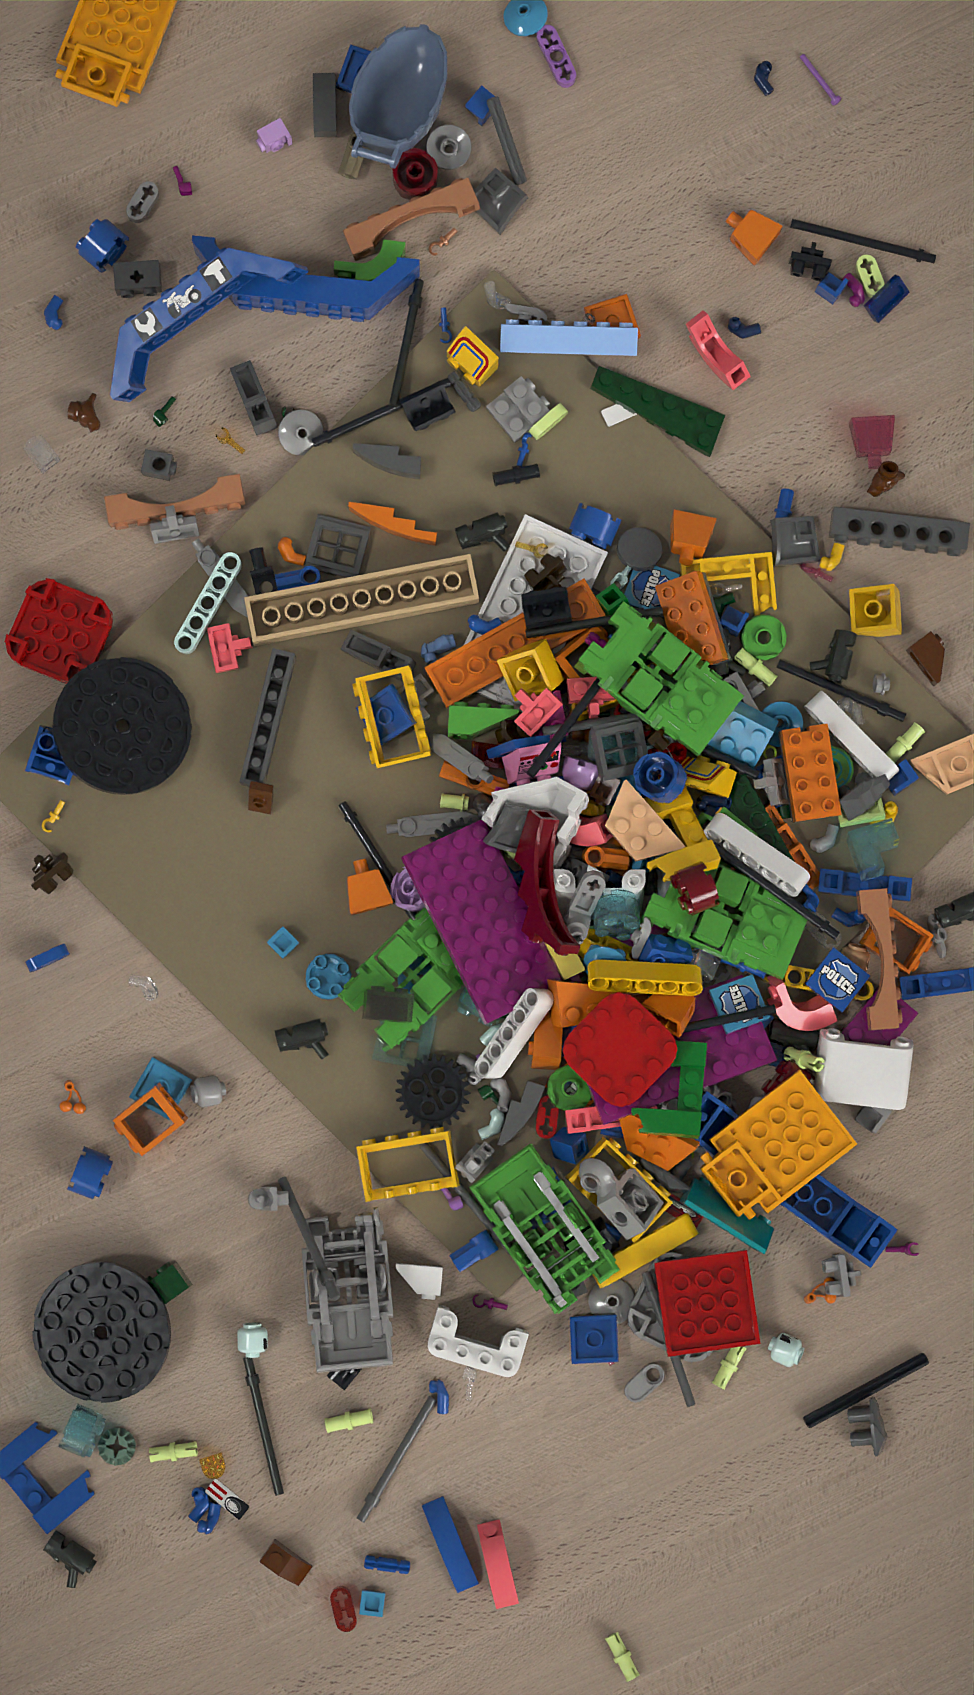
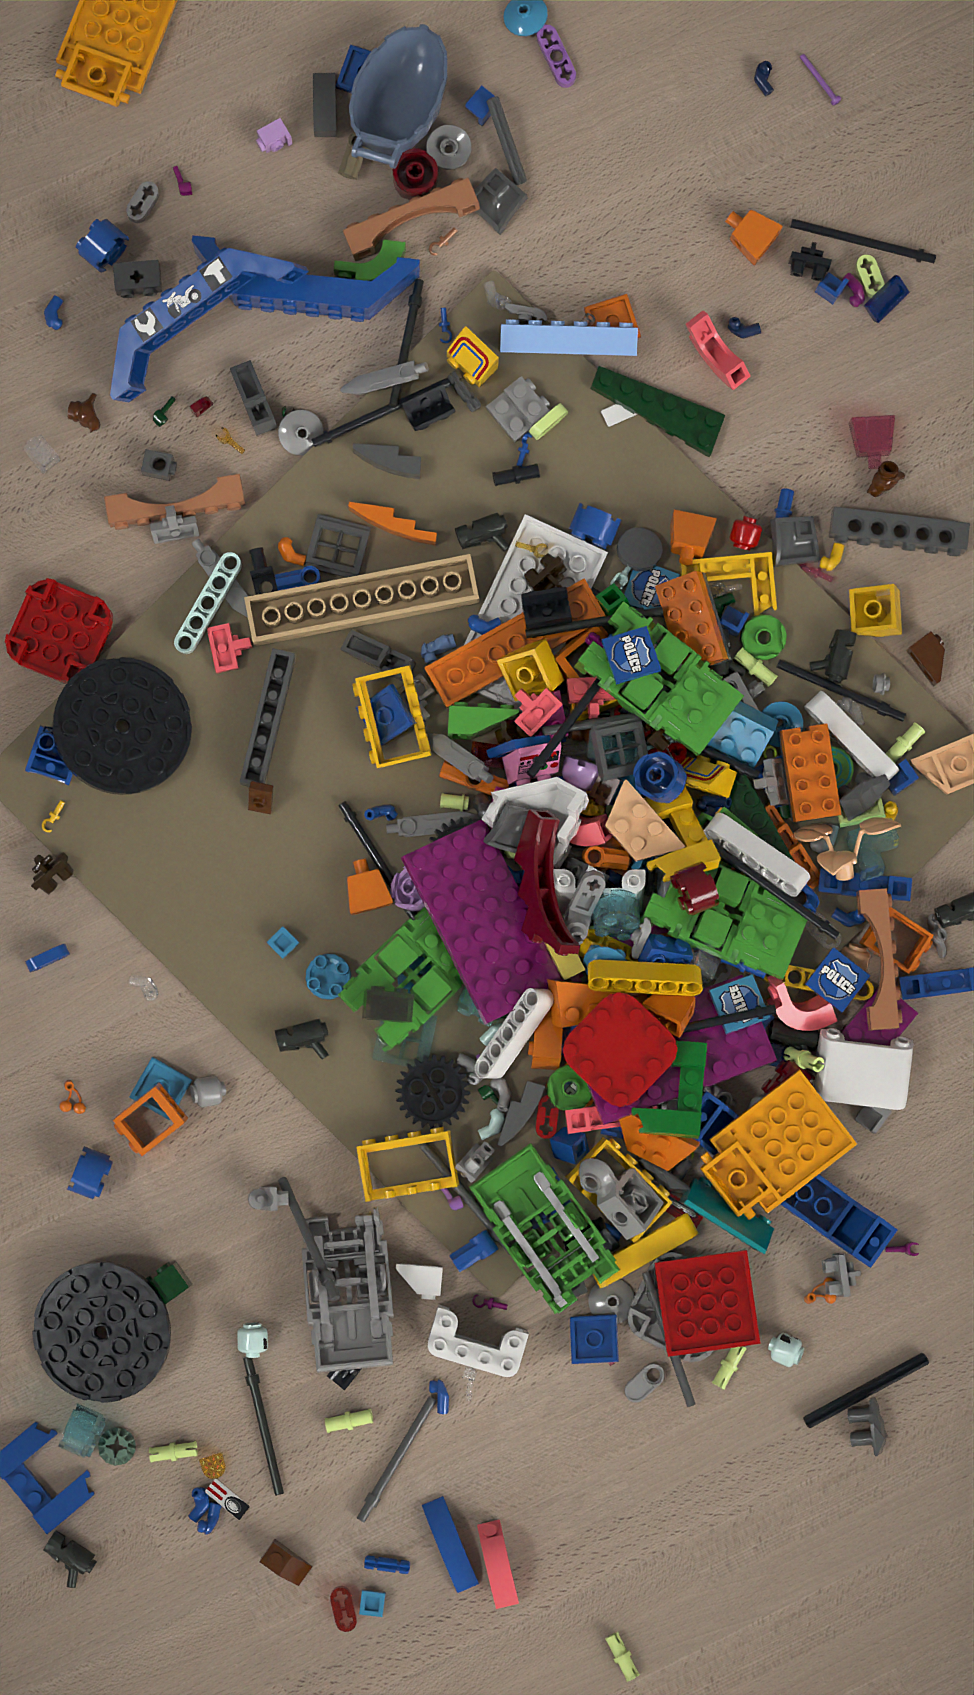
(201, 406): none -> dark red tile
(379, 811): none -> blue arm
(385, 378): none -> light grey piece
(631, 655): none -> tile
(745, 533): none -> red head
(841, 862): none -> light nougat plant

